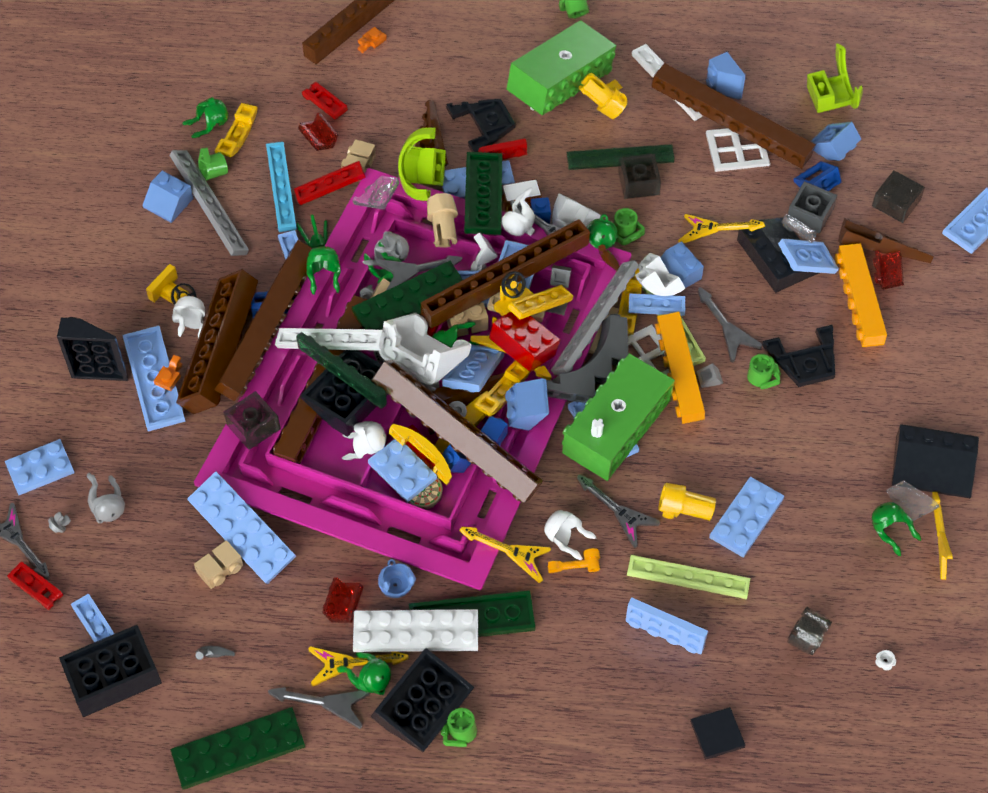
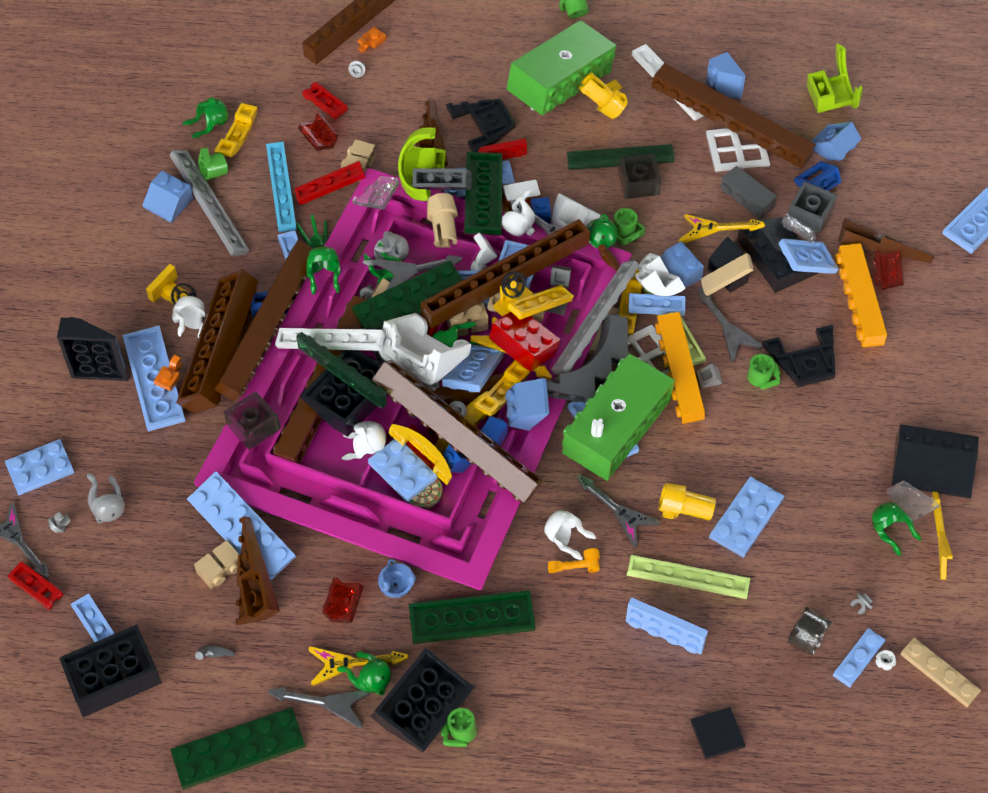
(256, 592): none -> reddish brown wedge
(357, 68): none -> plate
(415, 630): white plate -> none
(442, 179): none -> dark grey brick
(520, 554): yellow piece -> none
(724, 254): none -> black slope
(727, 274): none -> tan tile
(748, 192): none -> dark grey brick
(859, 657): none -> light blue plate
(864, 600): none -> light grey plate
(898, 196): clear smoke brick -> none
(940, 672): none -> tan plate

